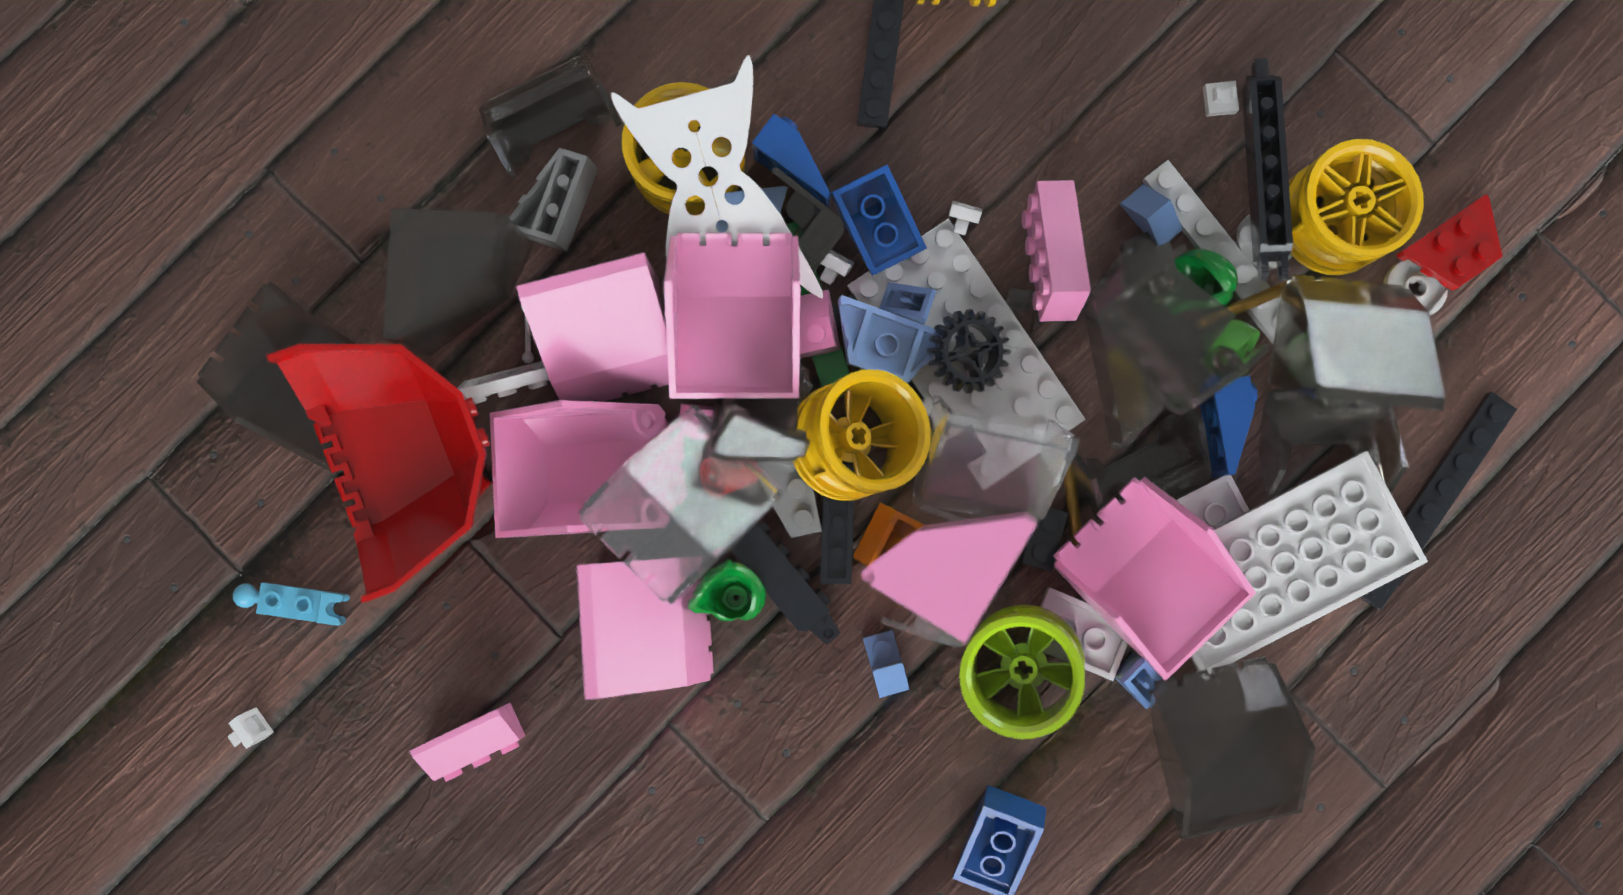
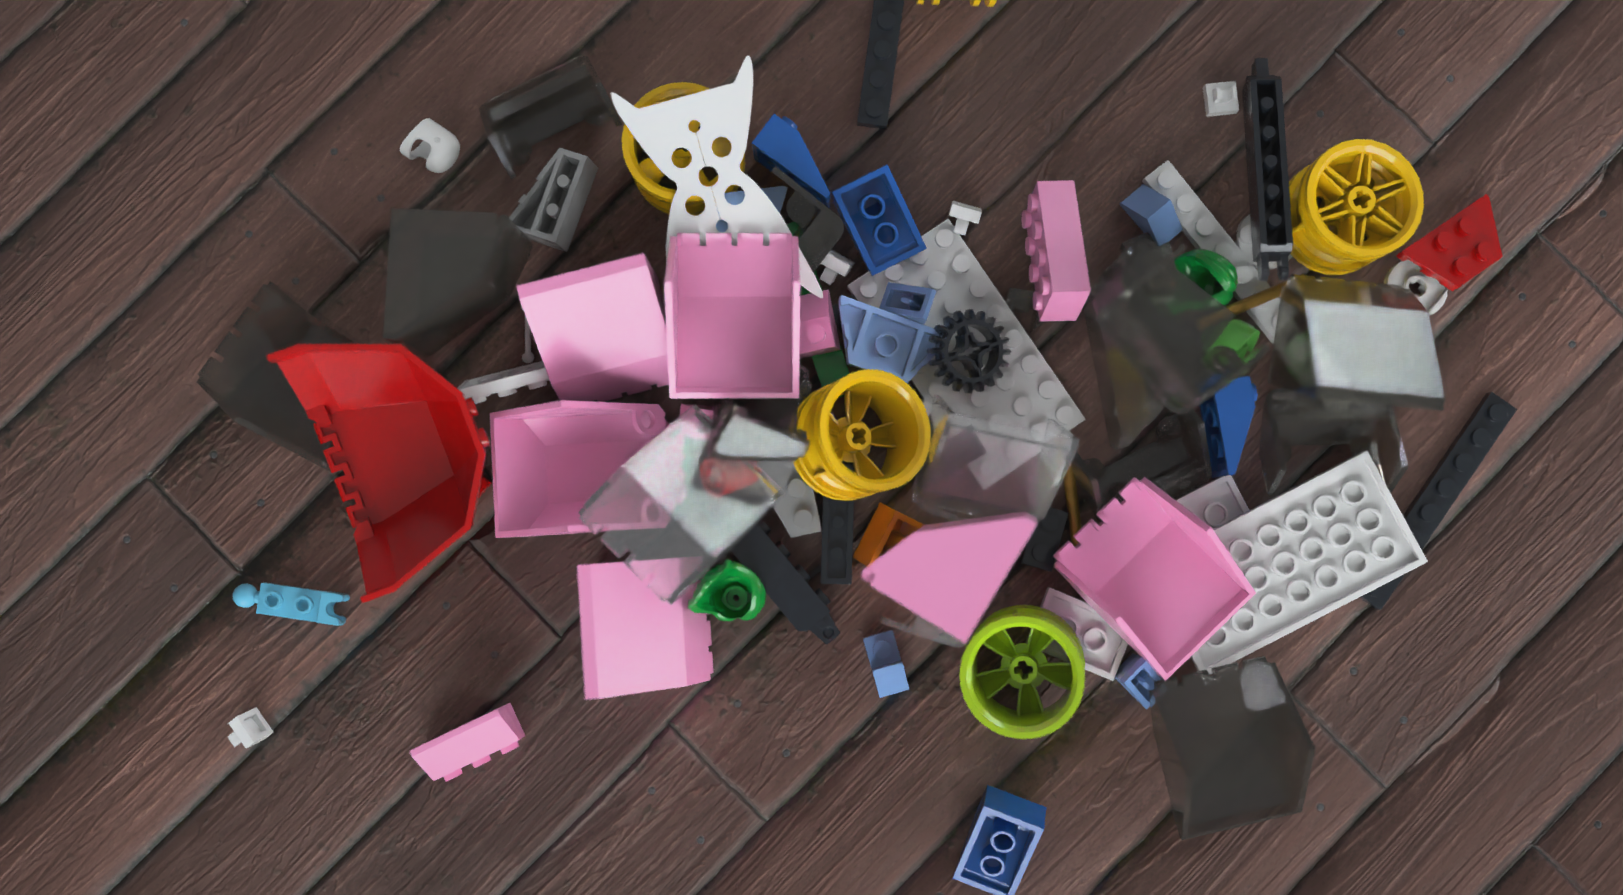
(438, 146): none -> white helmet

